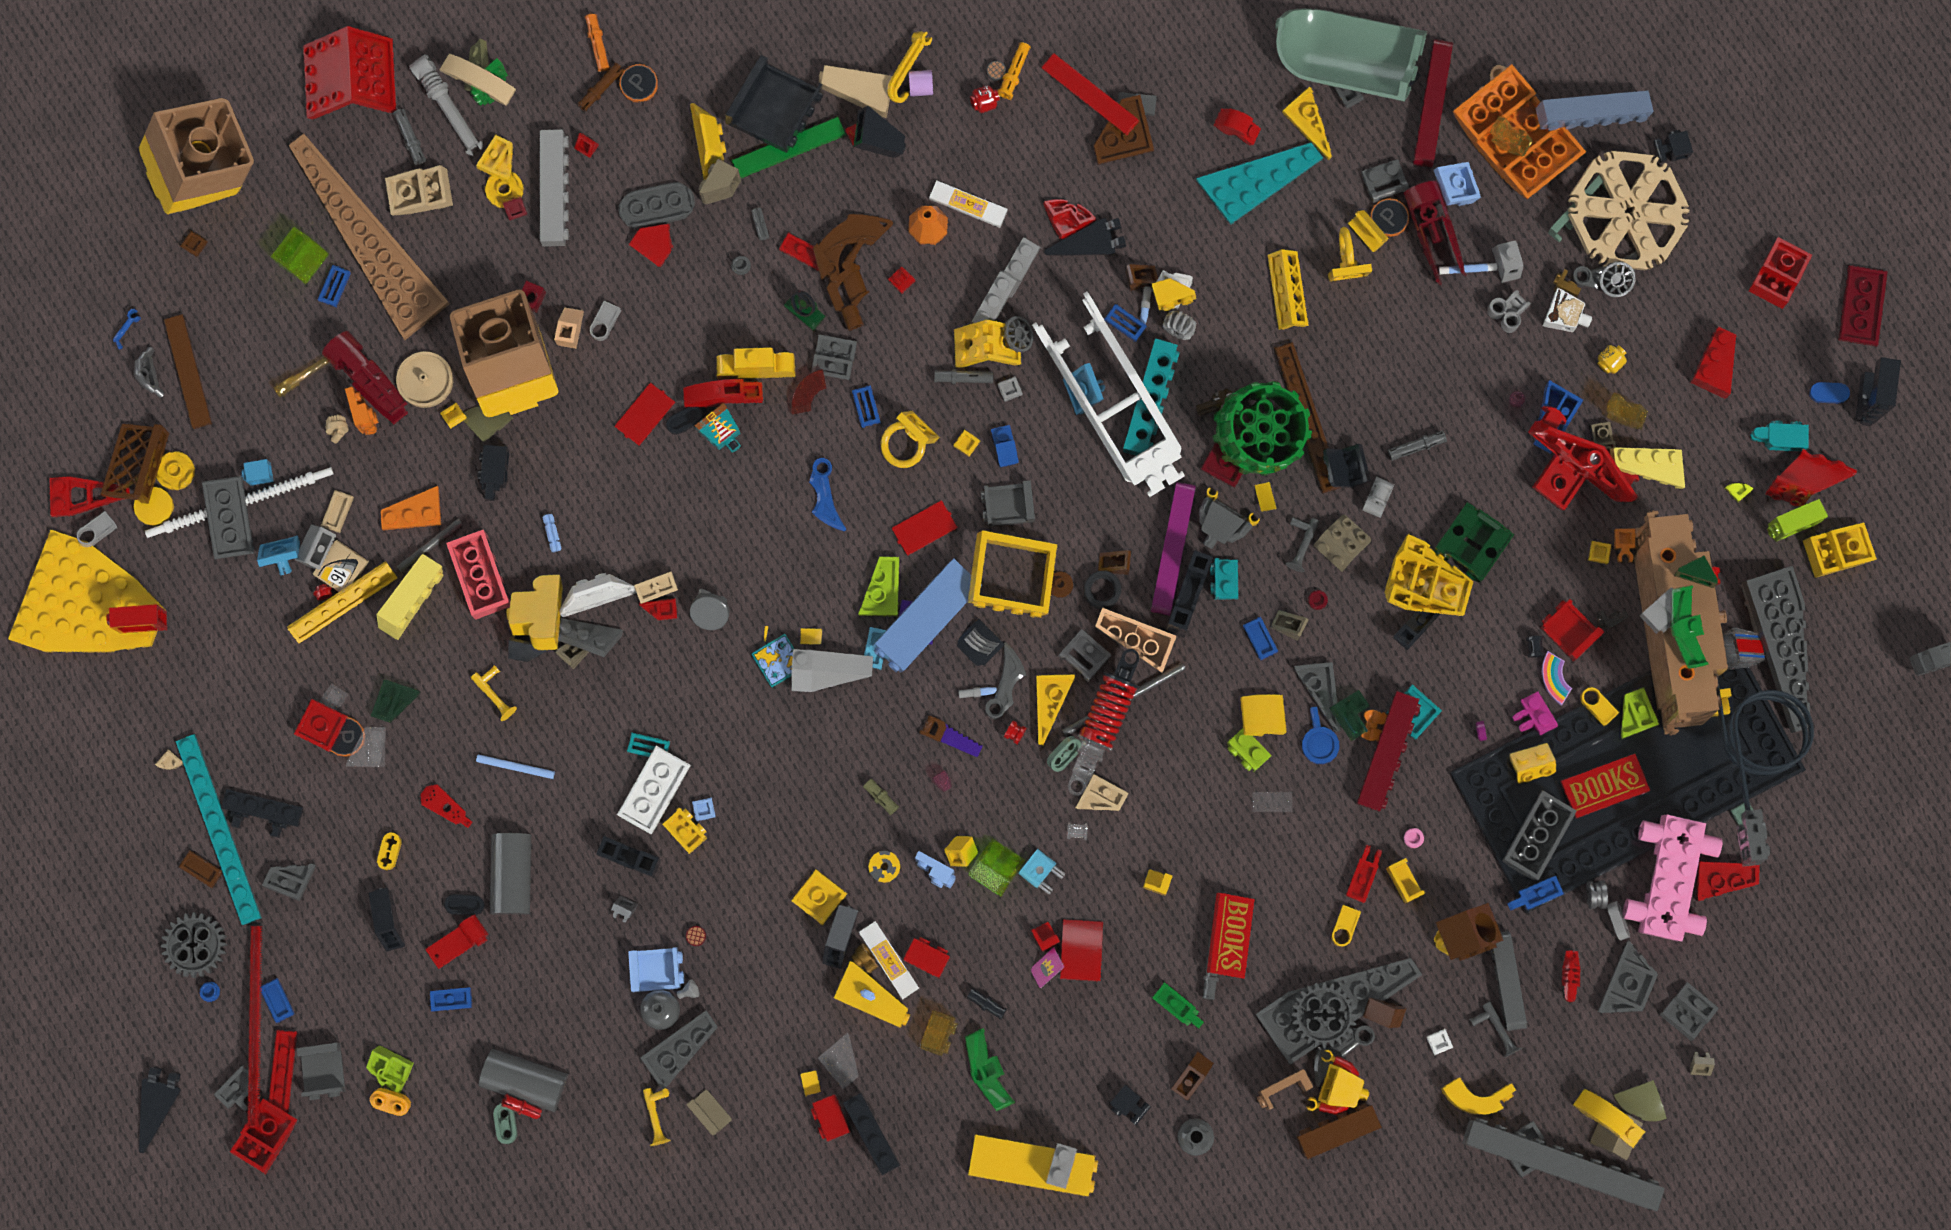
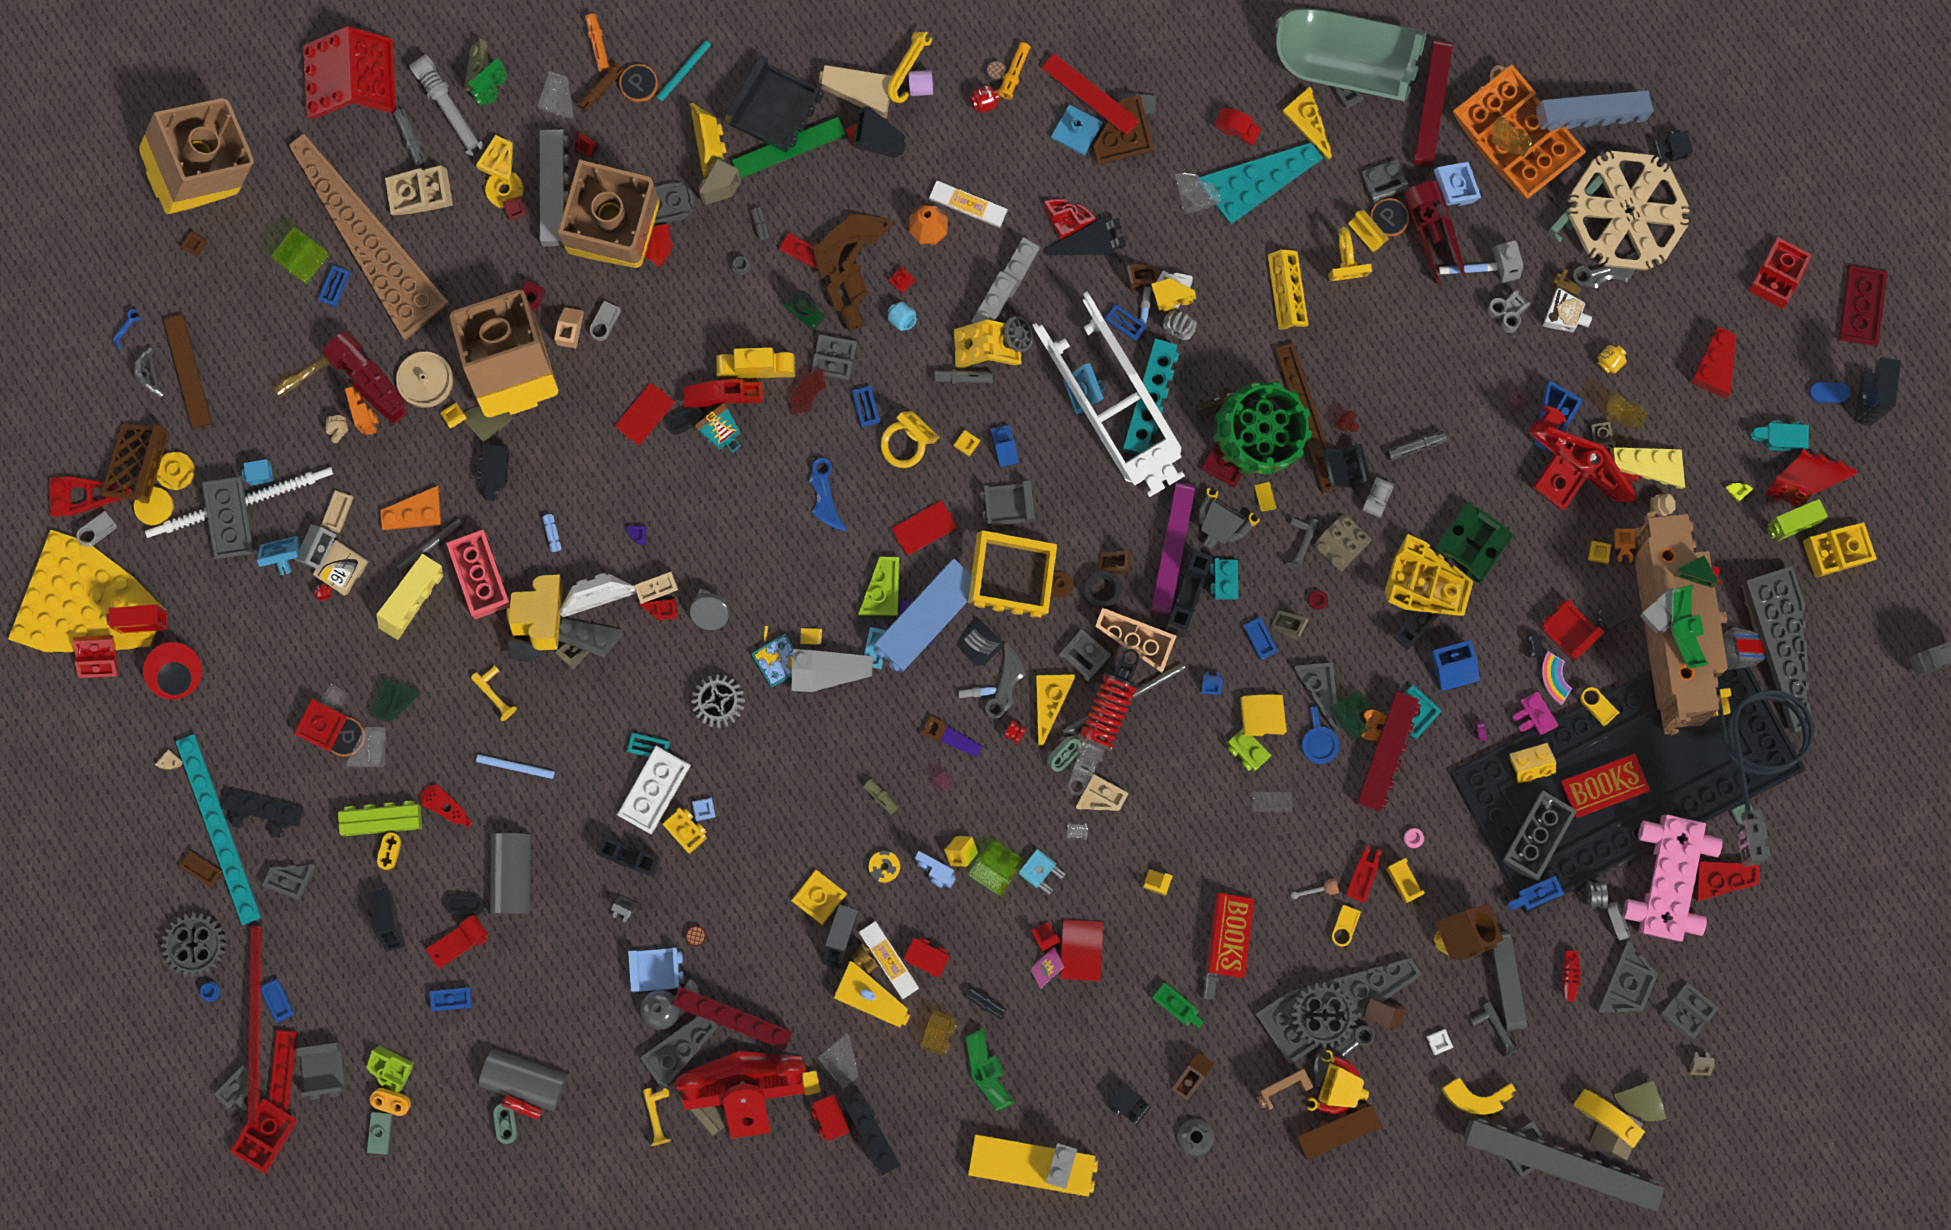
(95, 656): none -> red slope
(155, 1104): black flag -> none
(172, 670): none -> red piece
(342, 602): yellow tile -> none
(379, 1133): none -> sand green plate
(380, 820): none -> lime brick
(478, 78): tan slope -> none
(556, 96): none -> clear wing
(609, 215): none -> medium nougat piece
(638, 534): none -> dark purple tile
(683, 71): none -> teal bar
(709, 703): none -> light grey gear
(731, 1018): none -> dark red brick
(742, 1085): none -> red piece
(902, 316): none -> medium azure head
(1009, 389): light grey tile -> none
(1076, 130): none -> dark azure tile
(1195, 193): none -> clear brick
(1212, 684): none -> blue tile
(1329, 887): none -> hinge
(1347, 422): none -> clear red tile
(1455, 665): none -> blue slope
(1617, 279): wheel -> none
(1637, 713): lime wing -> none
(1663, 504): none -> tan piece

